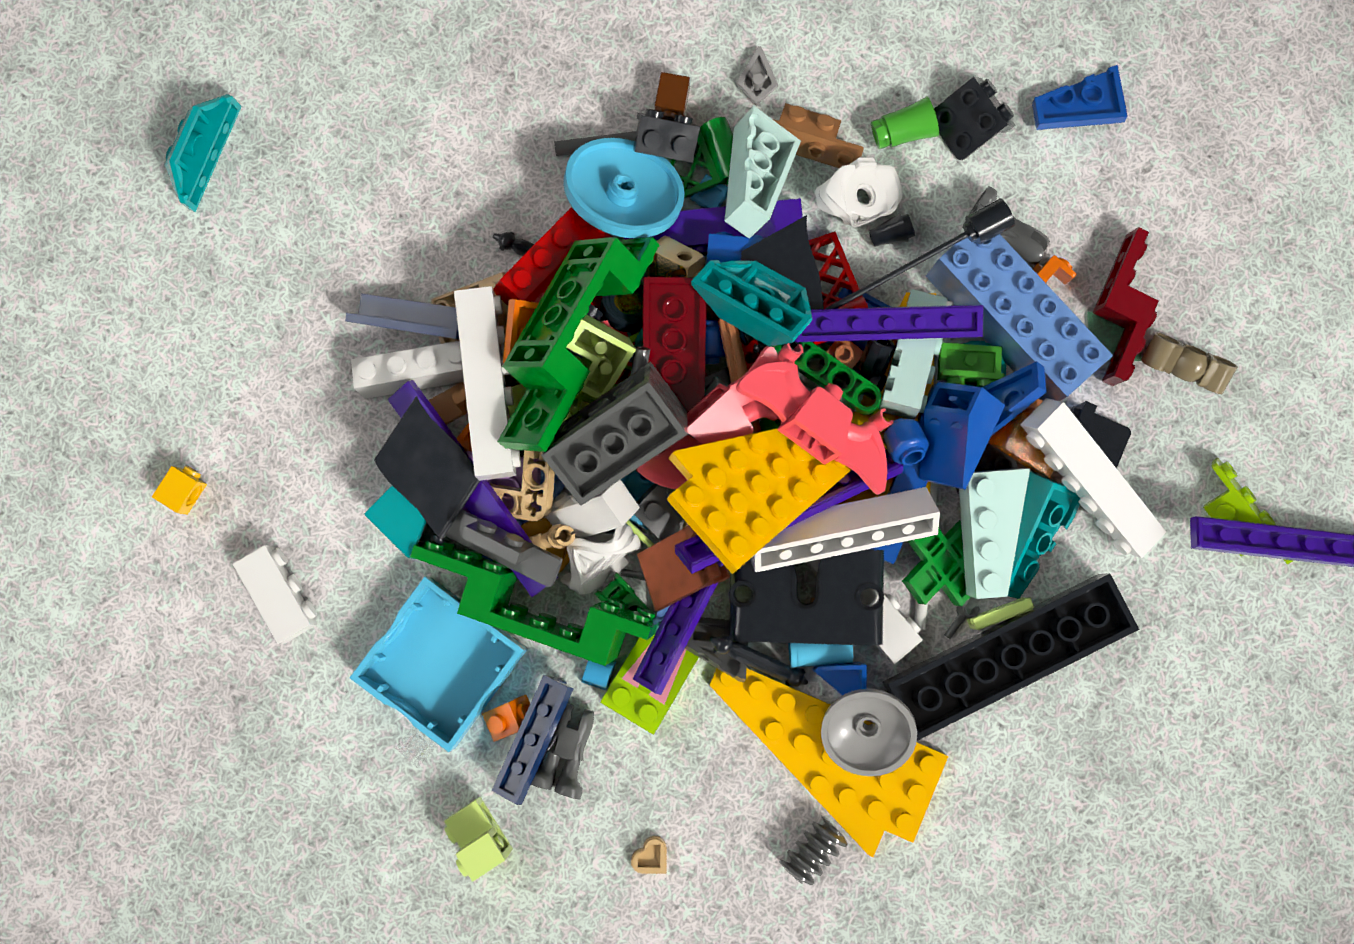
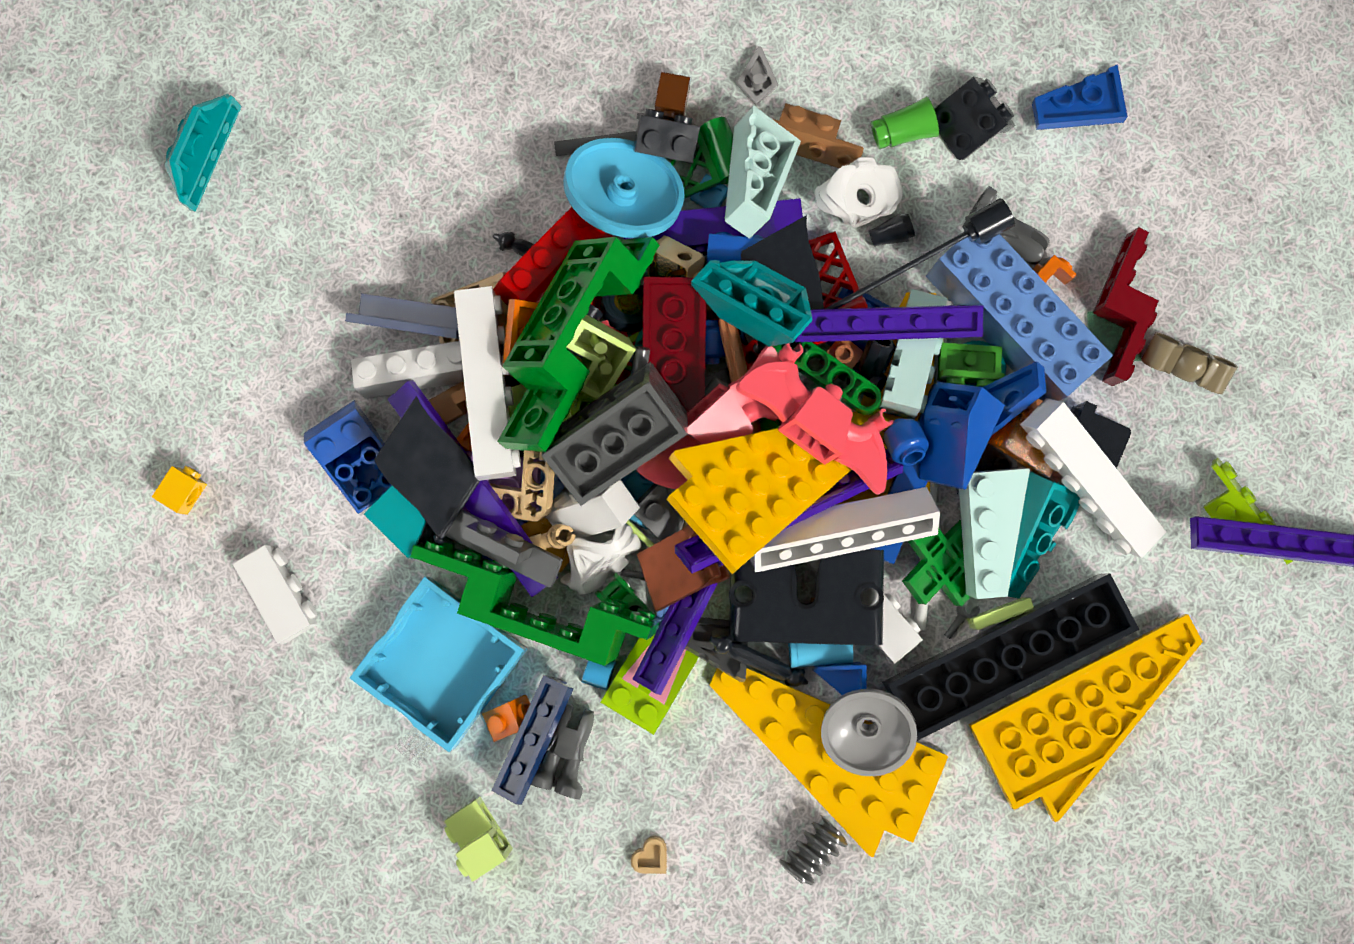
(346, 451): none -> blue slope
(1069, 728): none -> yellow wing

